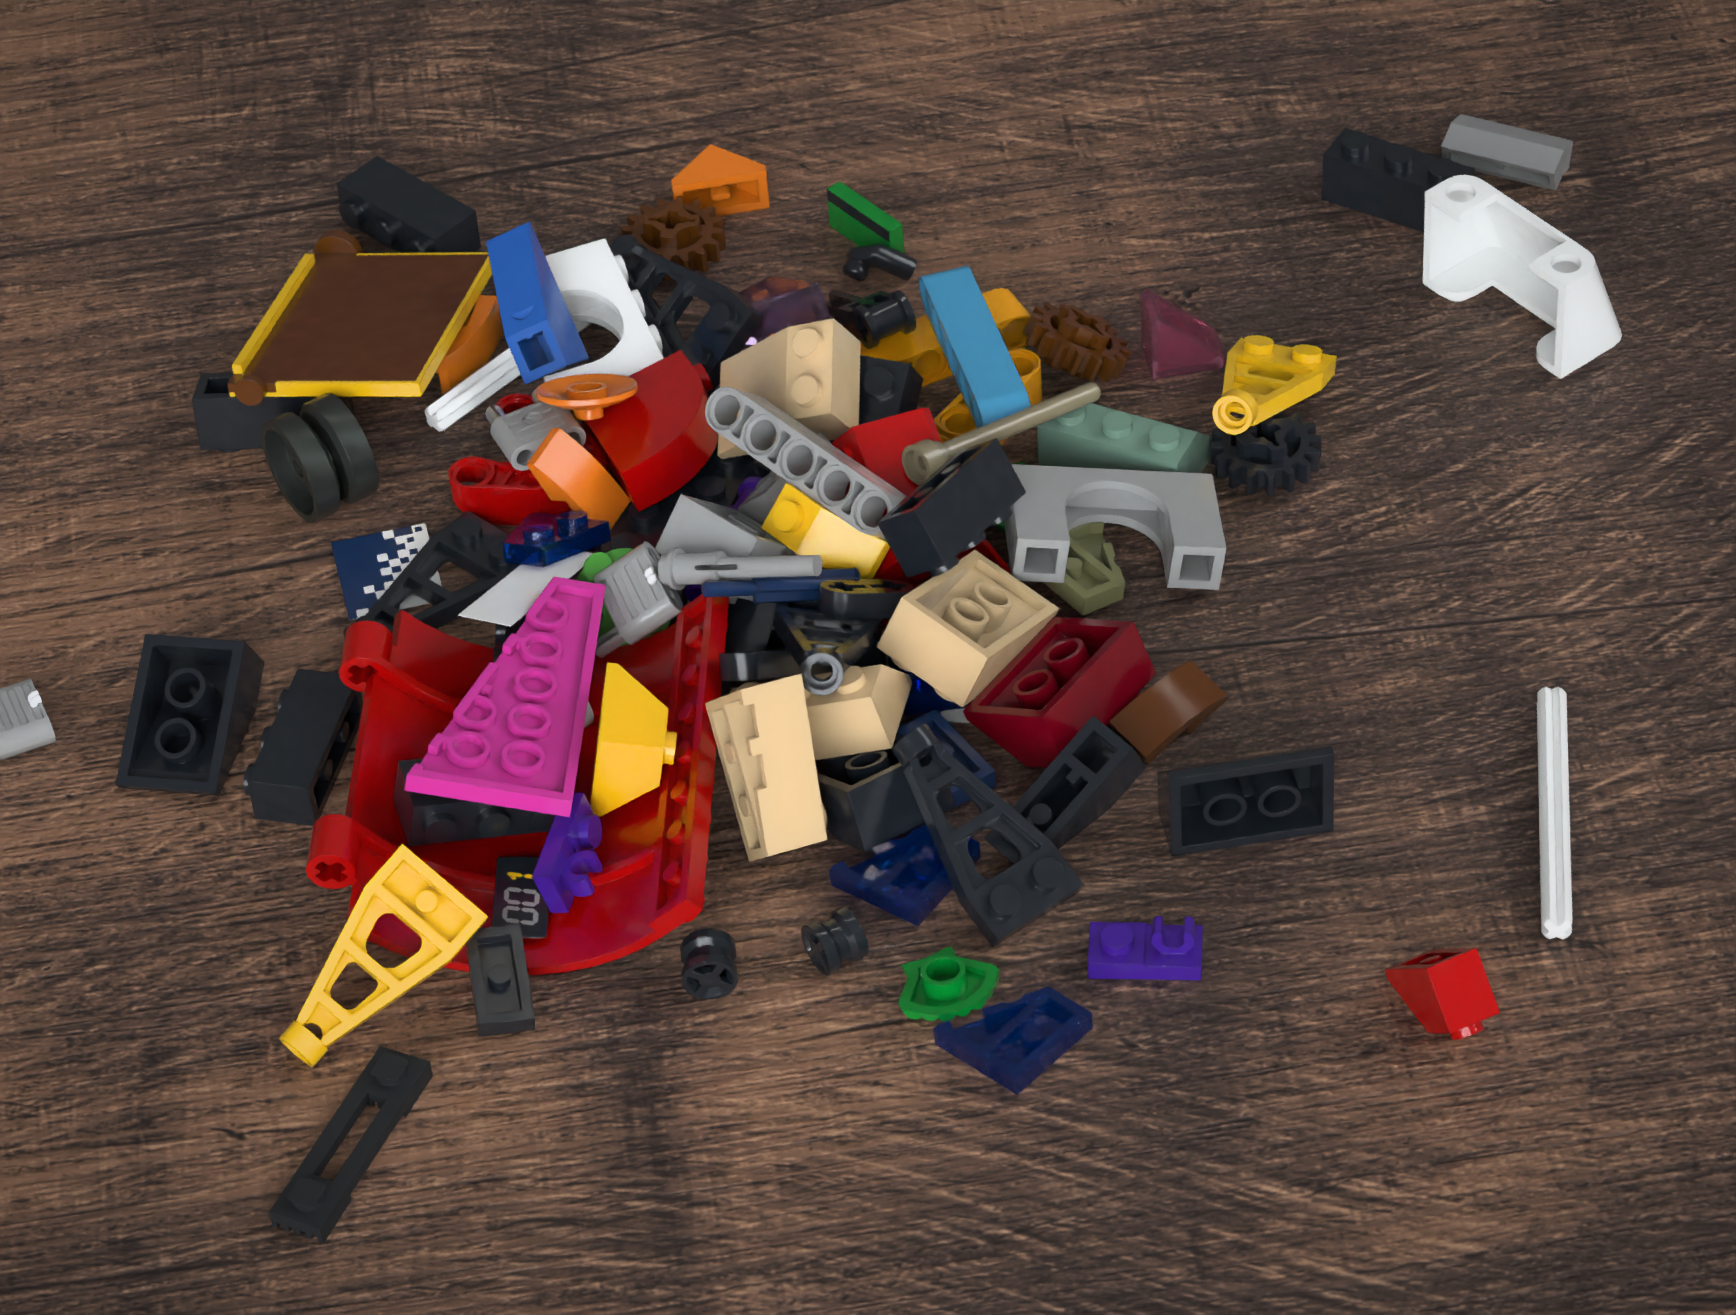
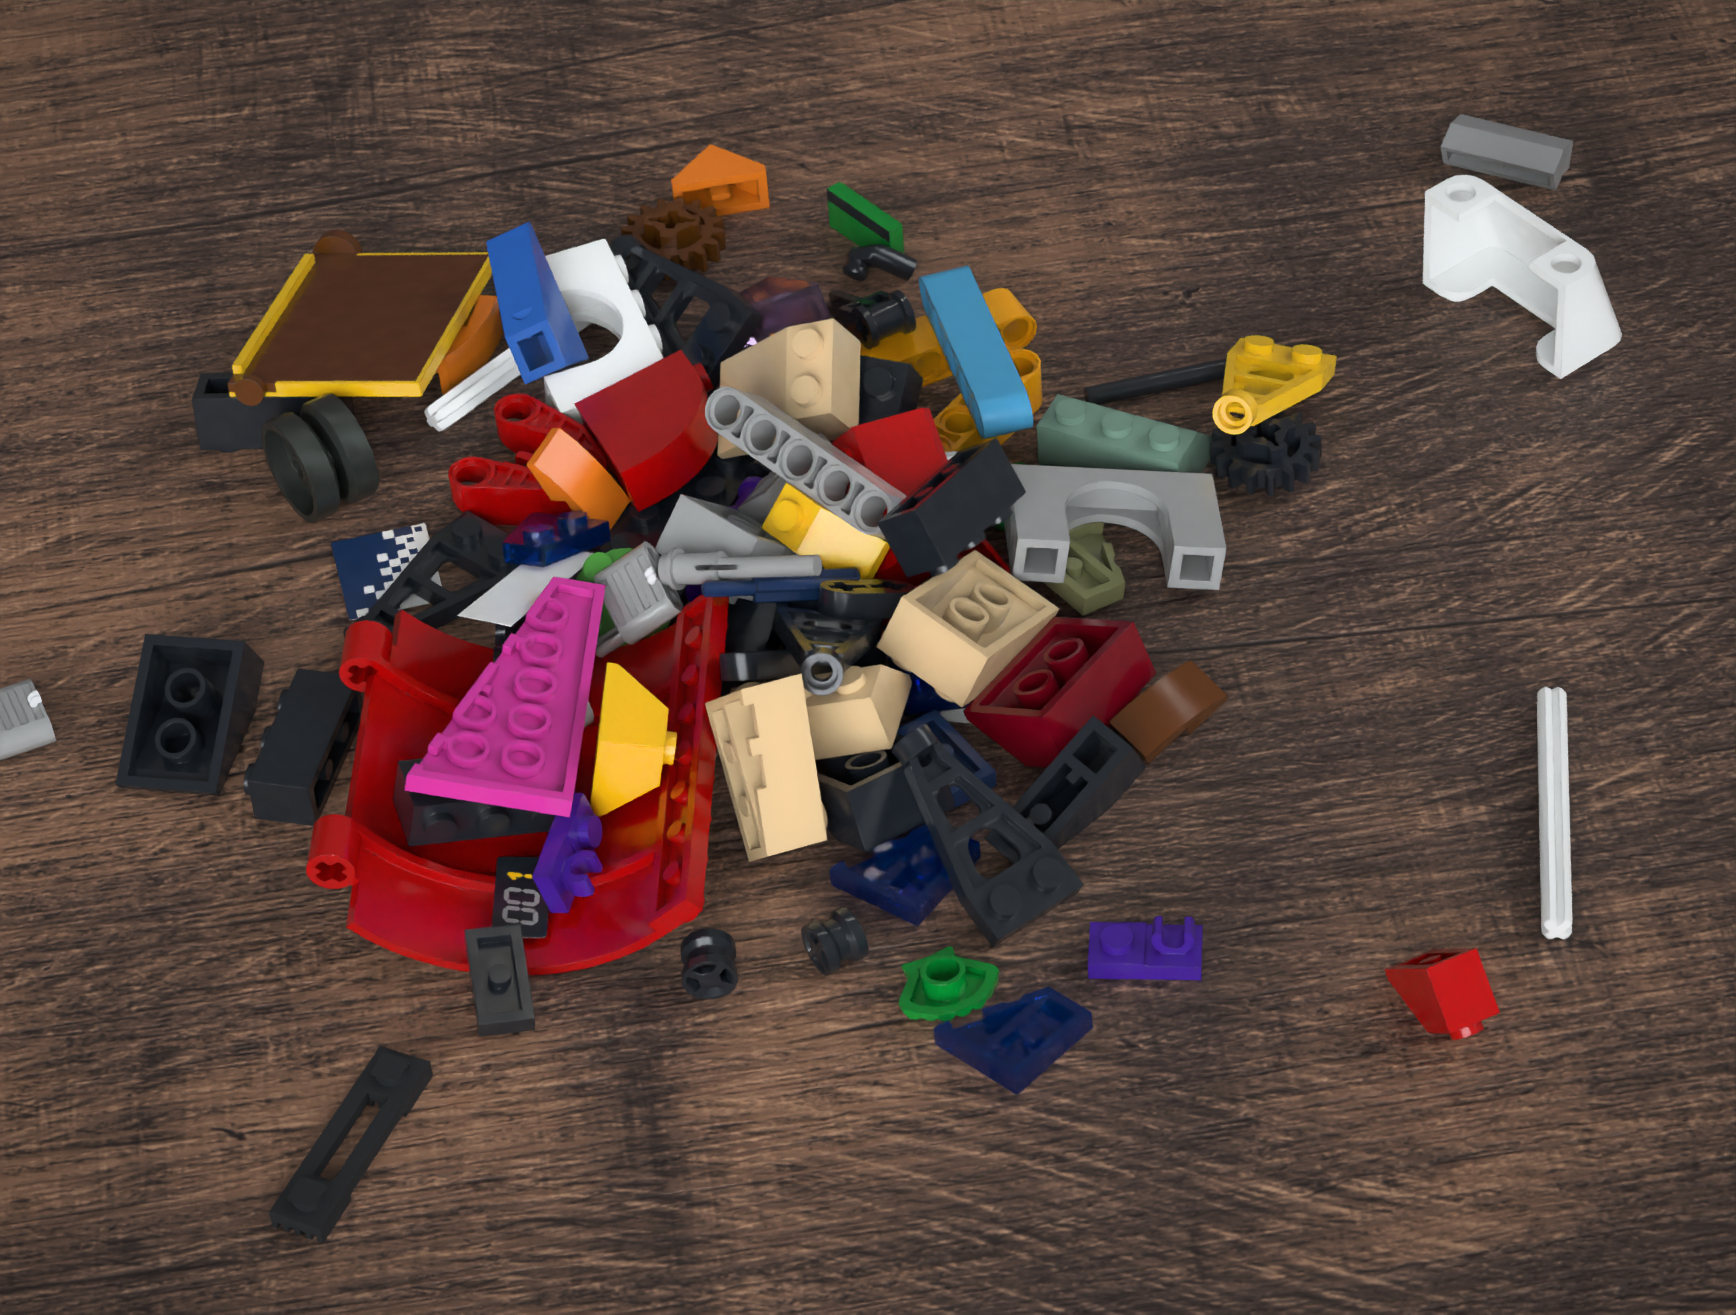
(405, 211): black brick -> none
(425, 905): yellow plate -> none
(525, 429): light grey piece -> none
(587, 393): orange dish -> none
(927, 456): dark tan piece -> none
(1076, 342): reddish brown gear -> none
(1155, 382): none -> black bar
(1175, 340): clear pink slope -> none
(1247, 800): black slope -> none
(1383, 177): black brick -> none

